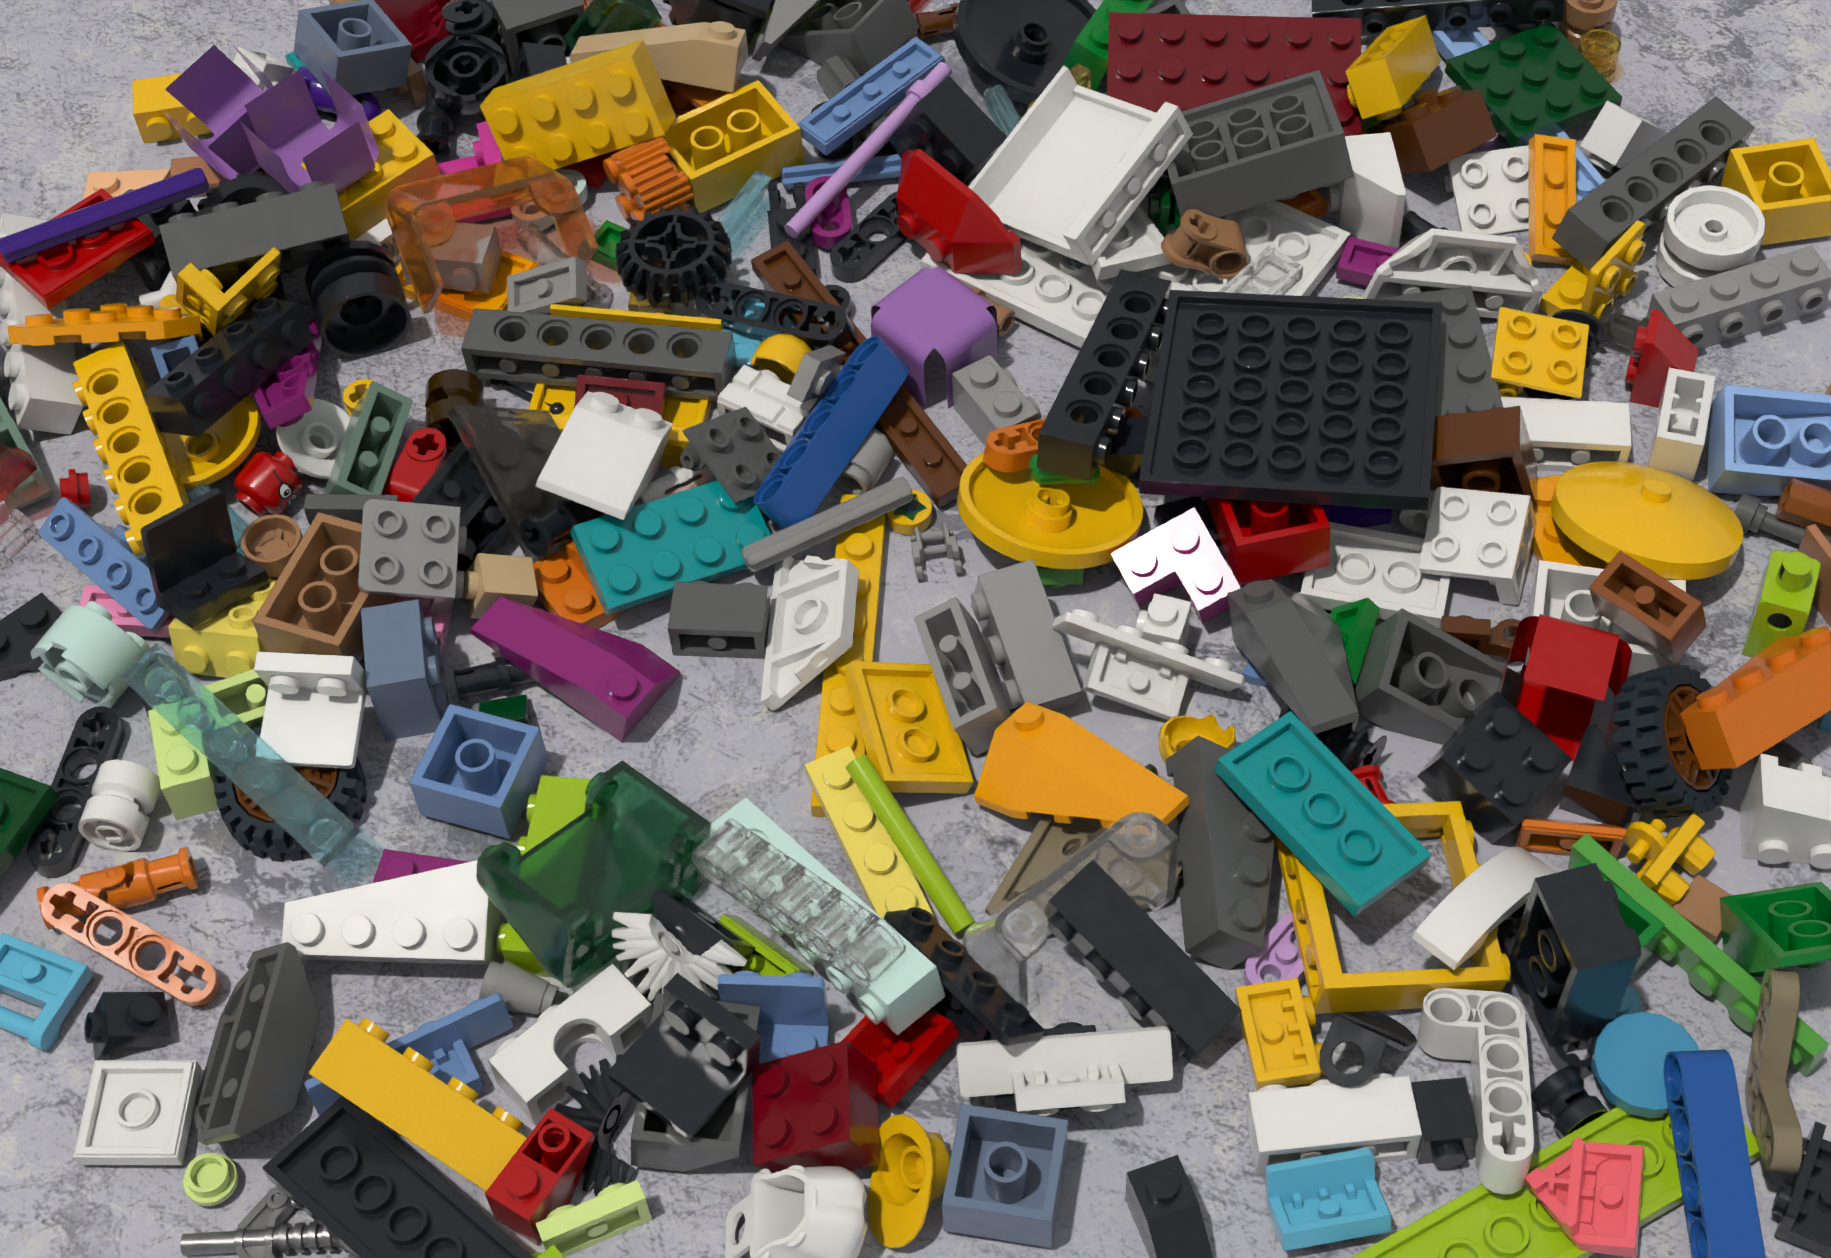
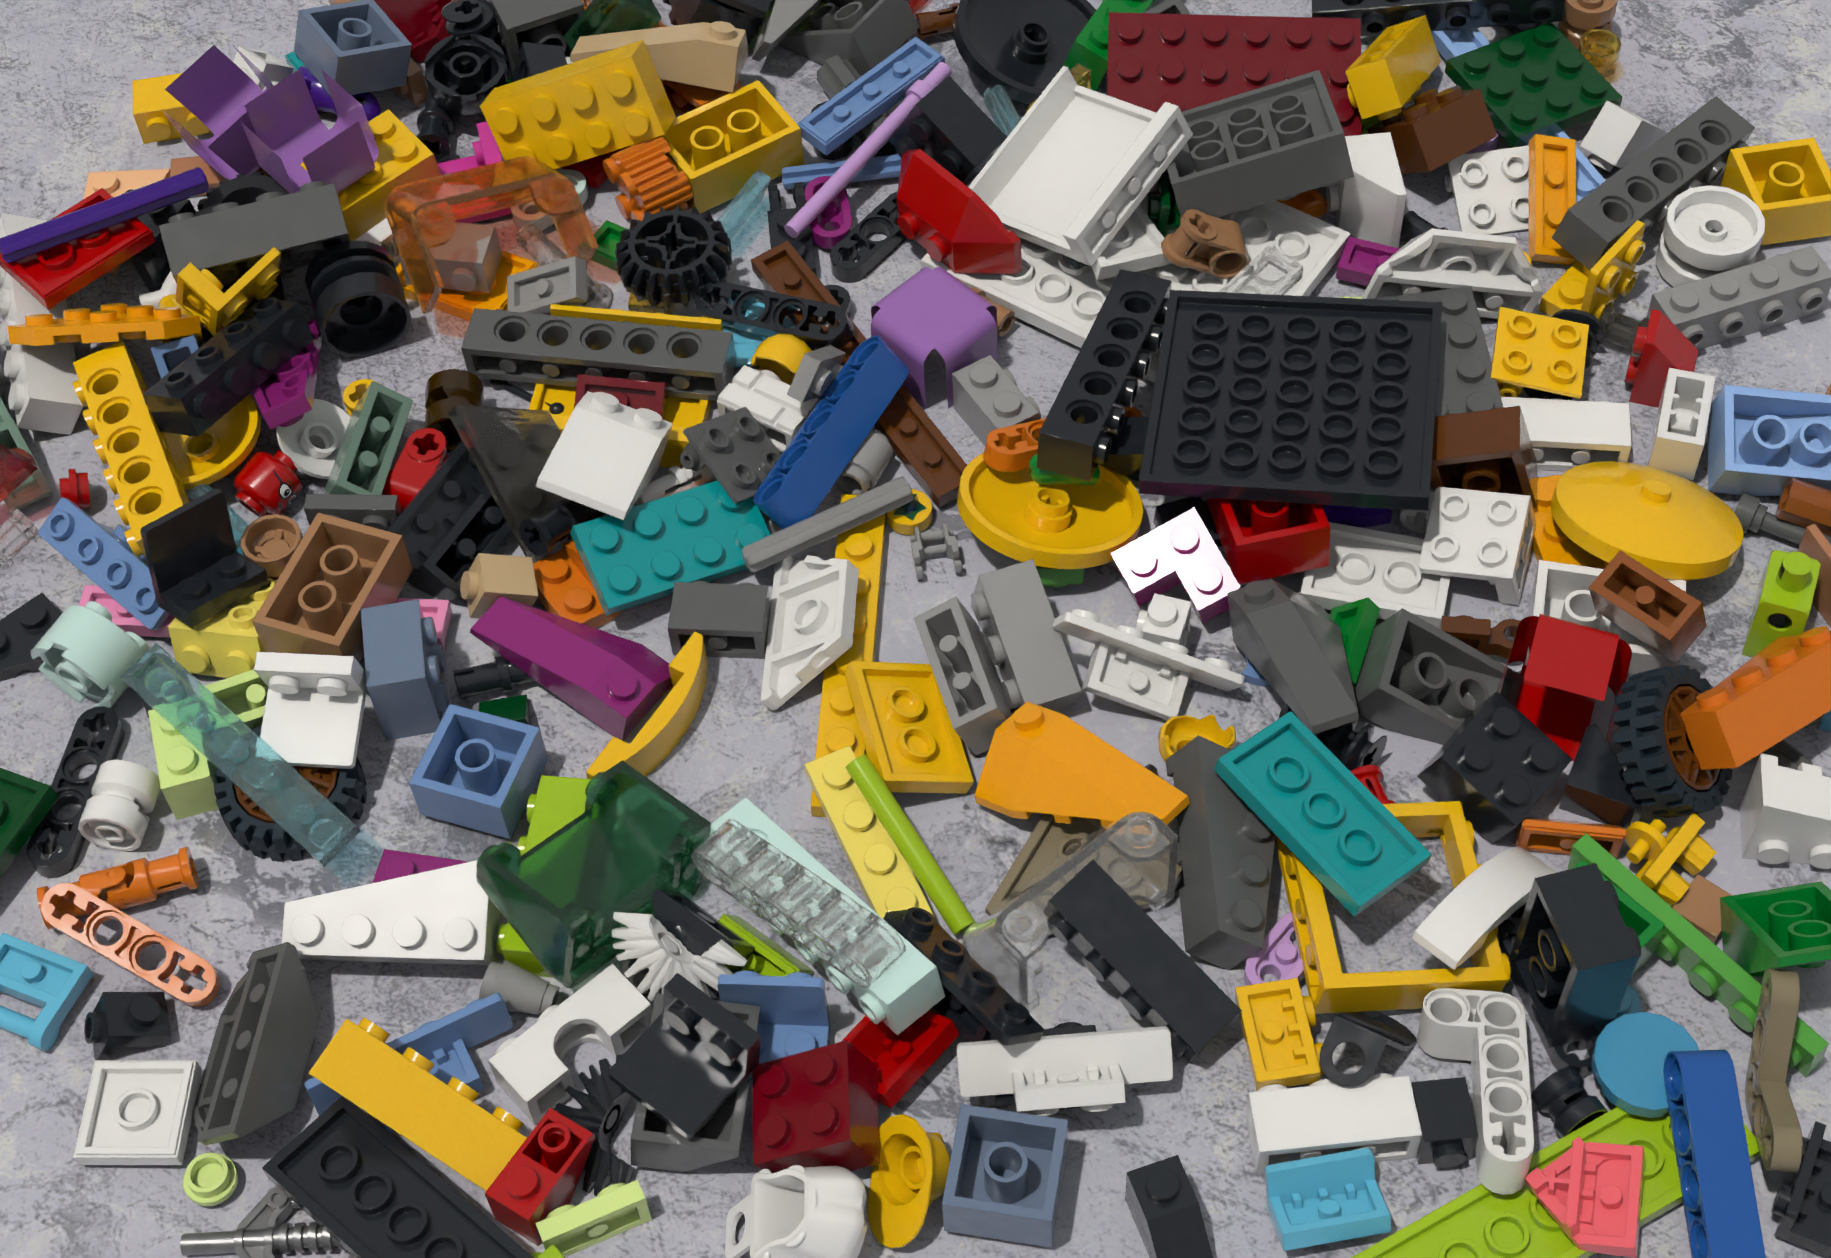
(412, 551): light grey bracket -> none
(670, 719): none -> yellow slope

